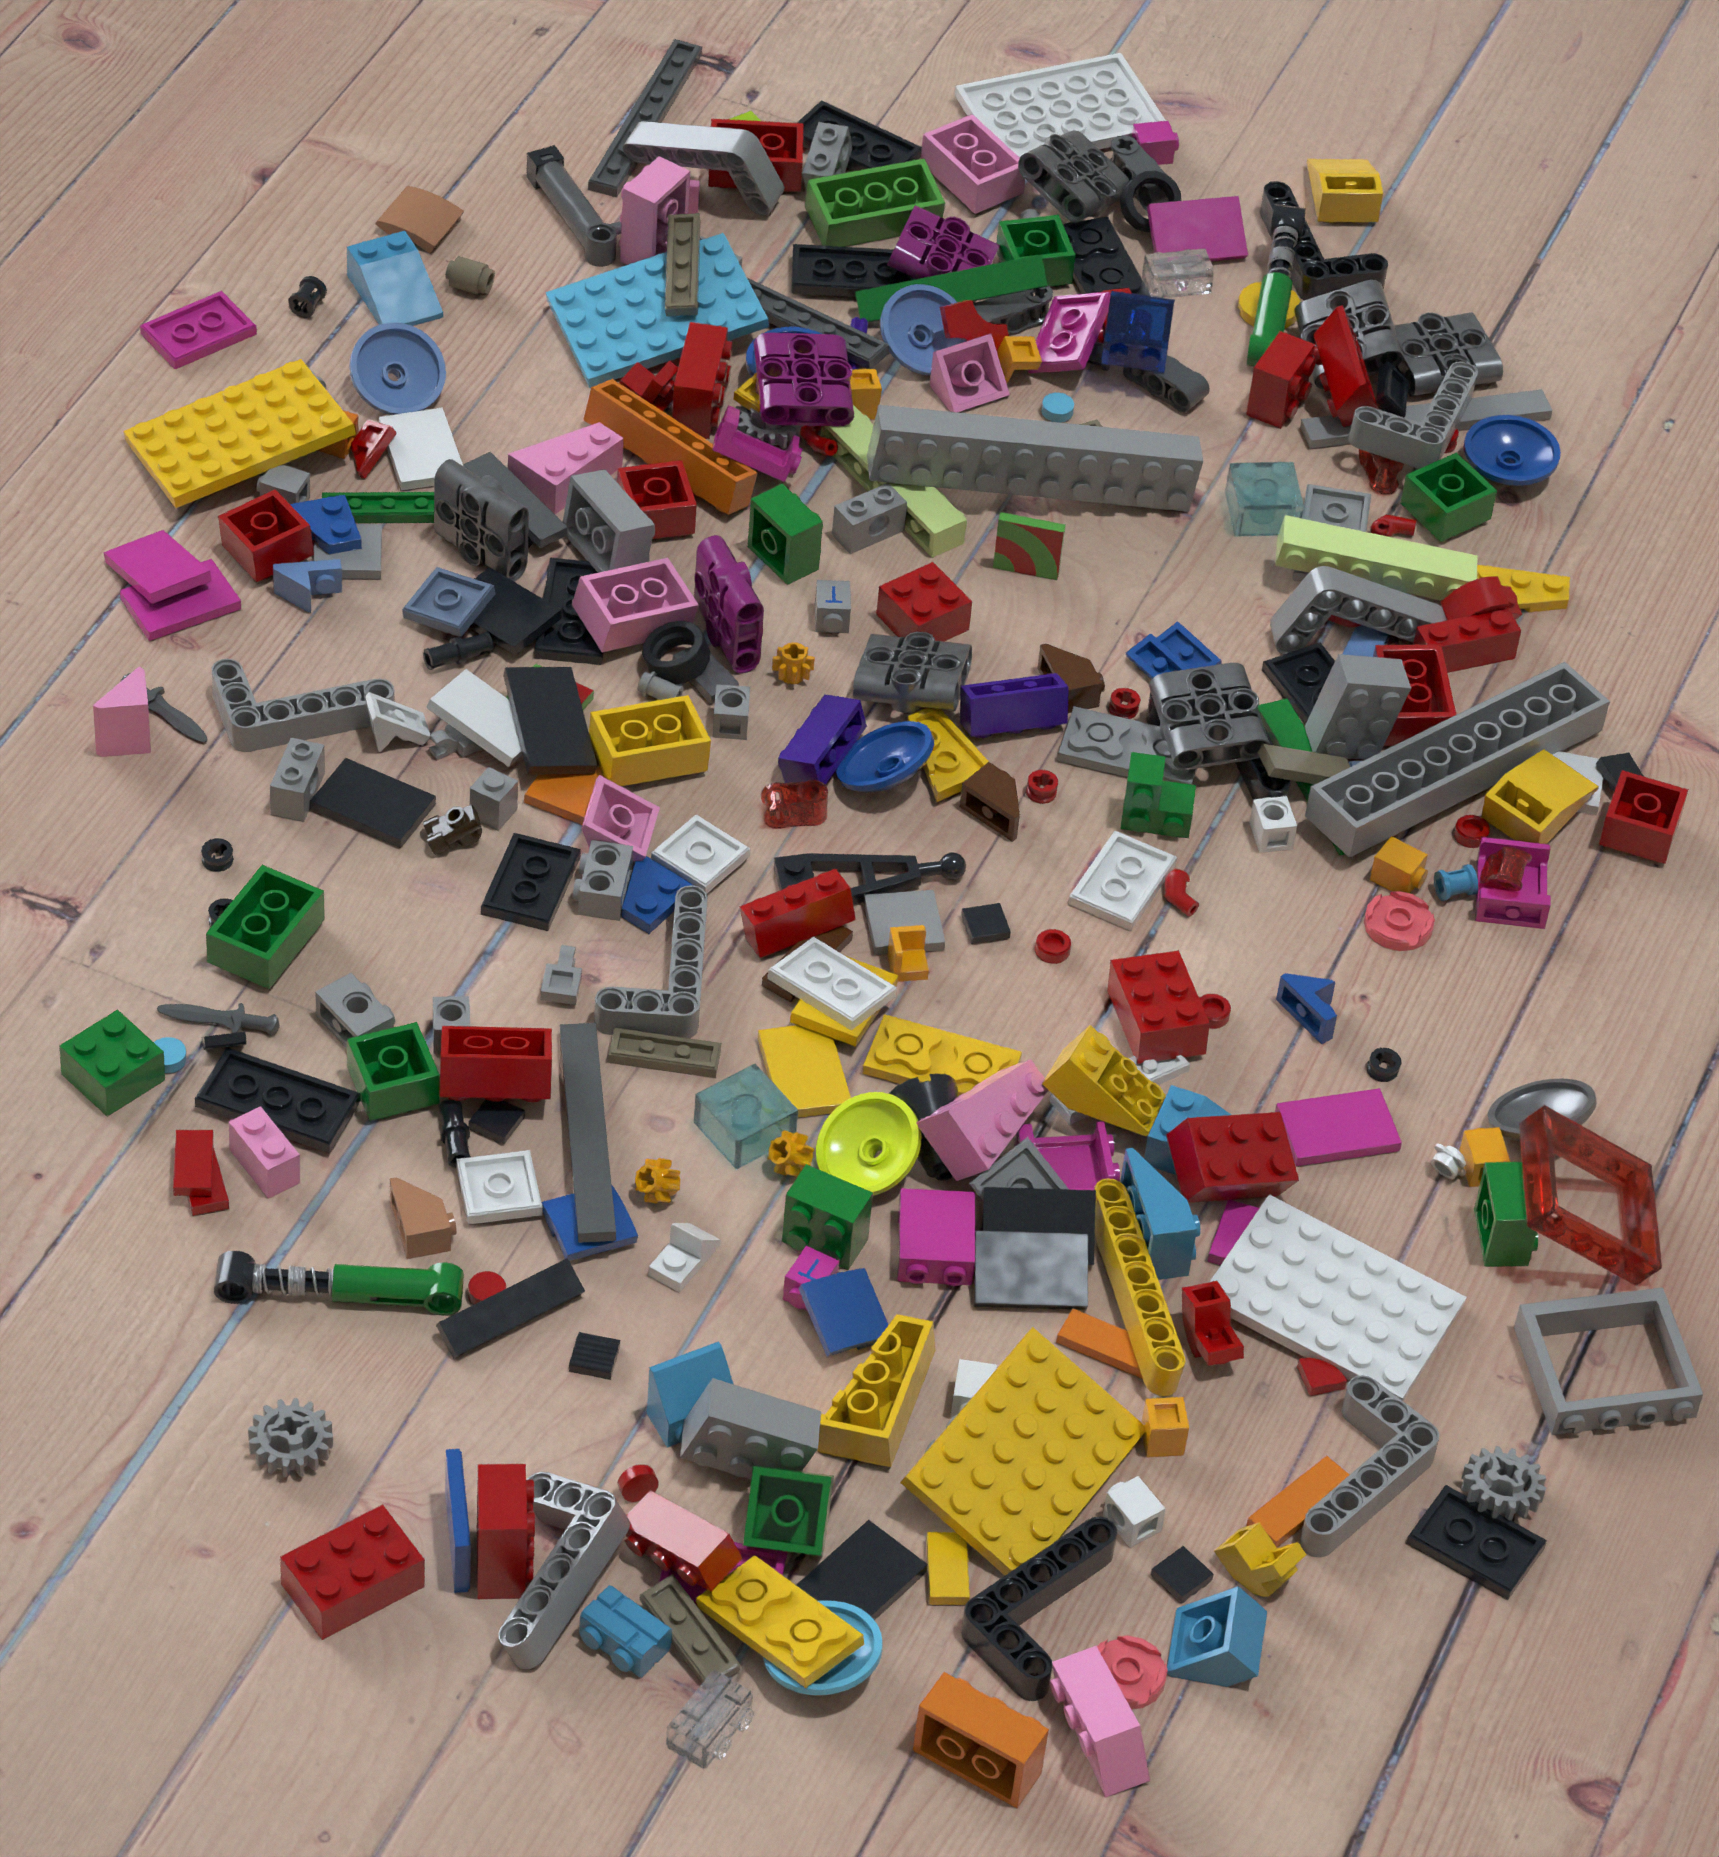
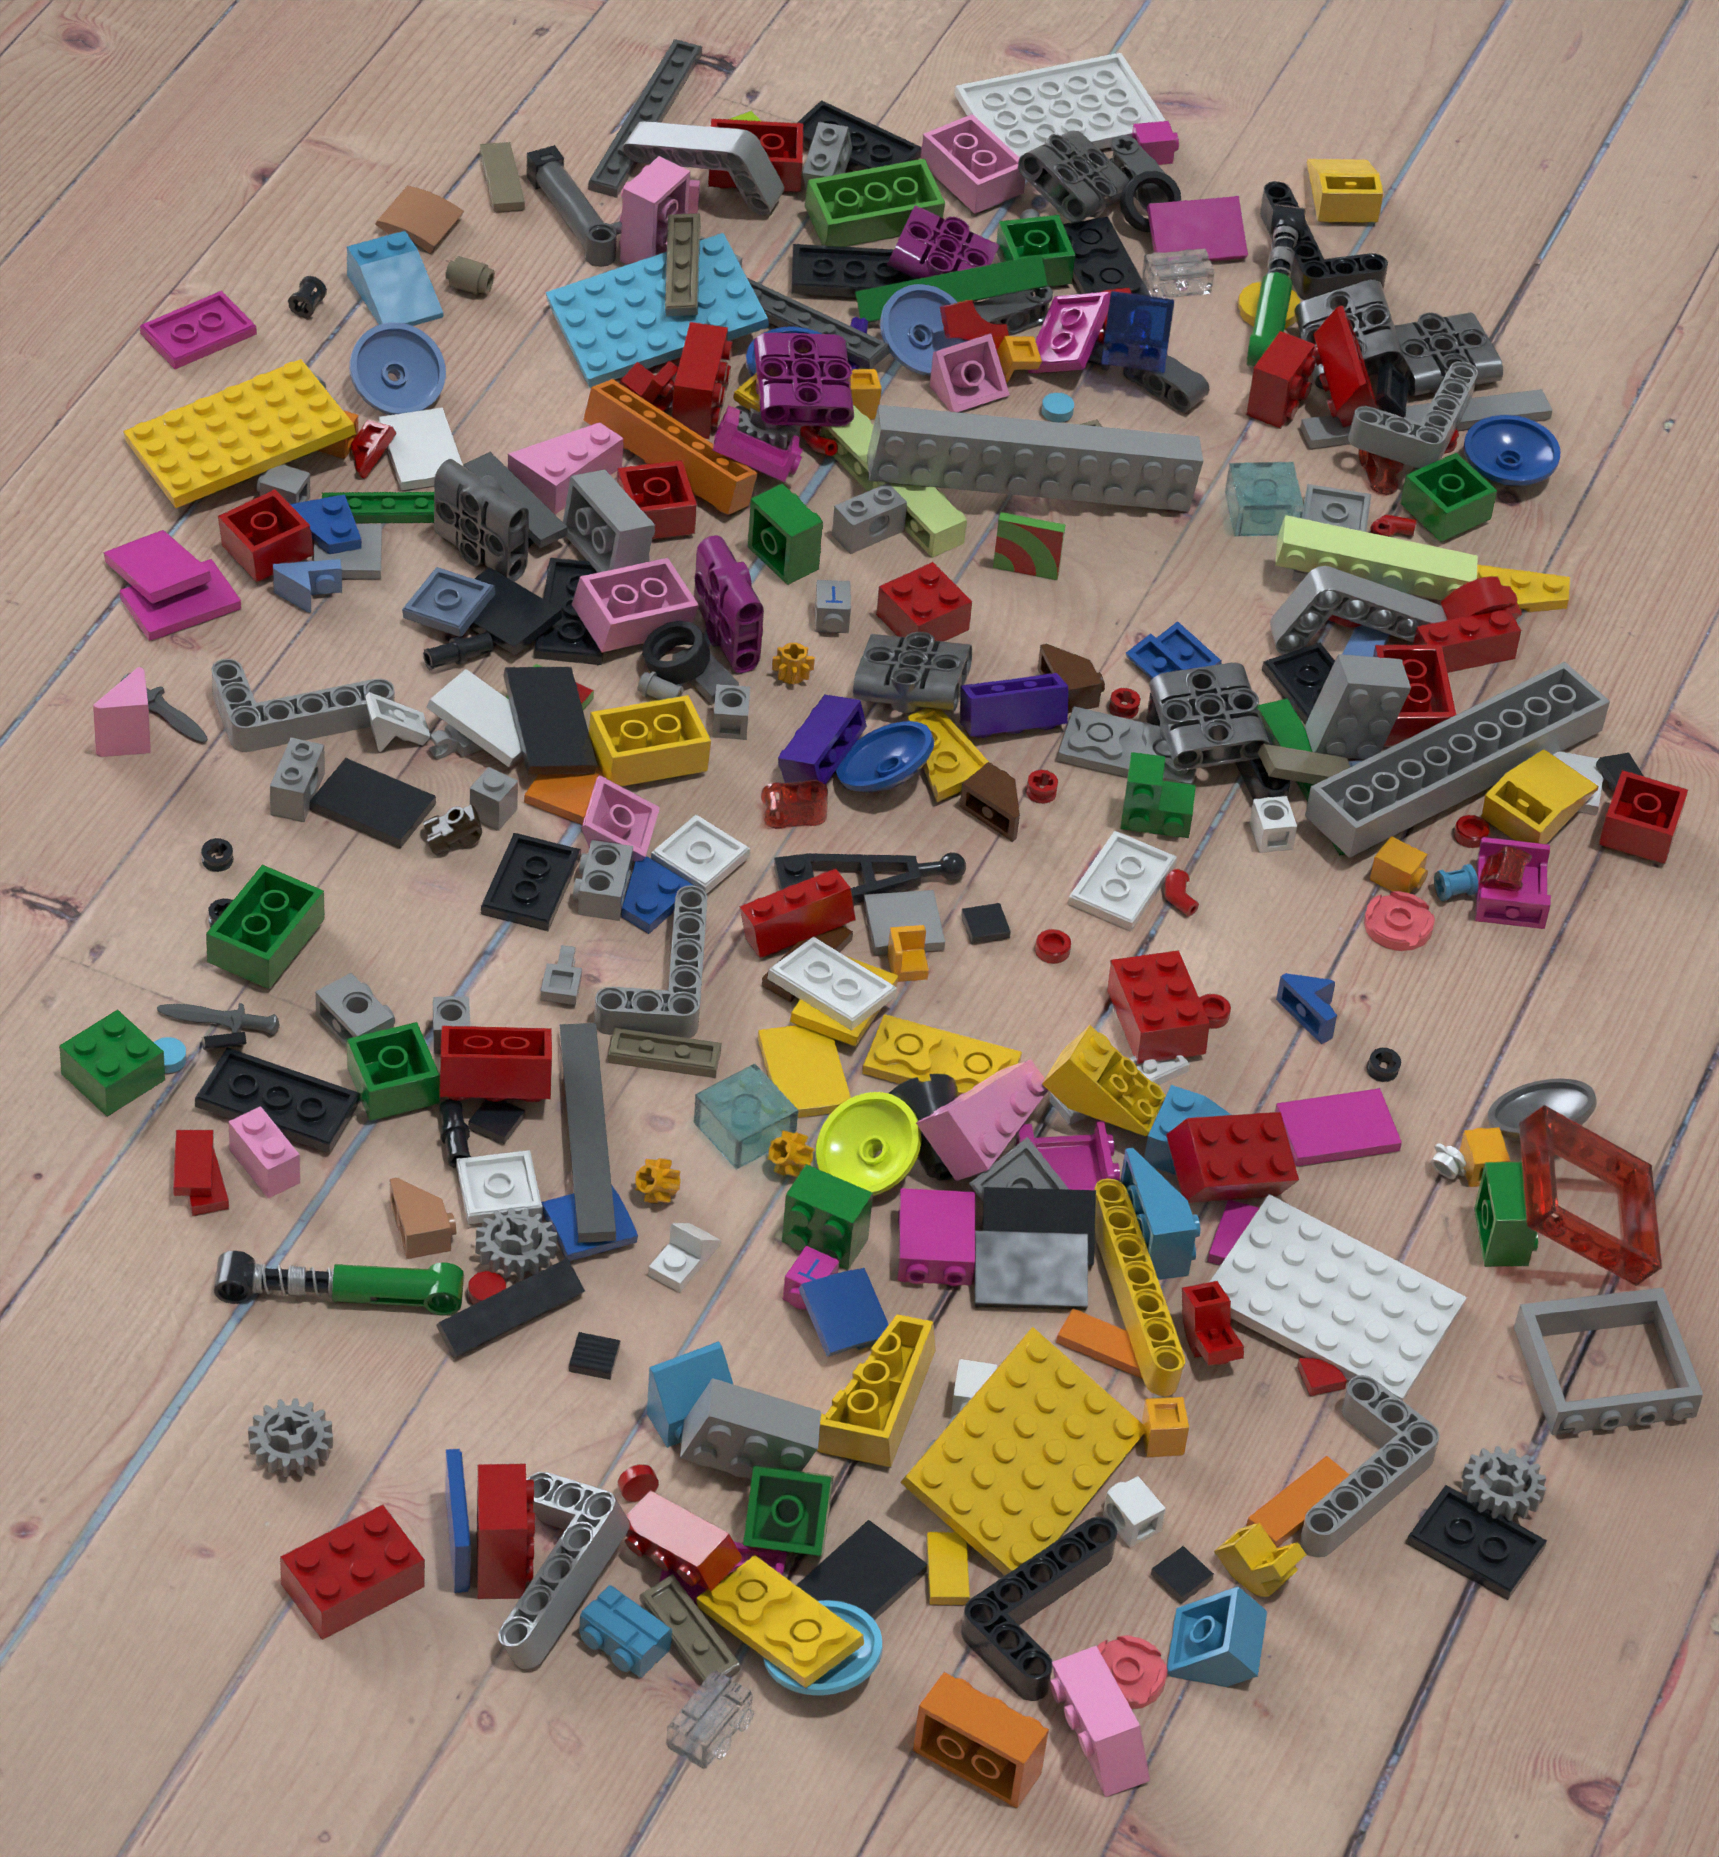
(502, 177): none -> dark tan tile
(515, 1243): none -> light grey gear

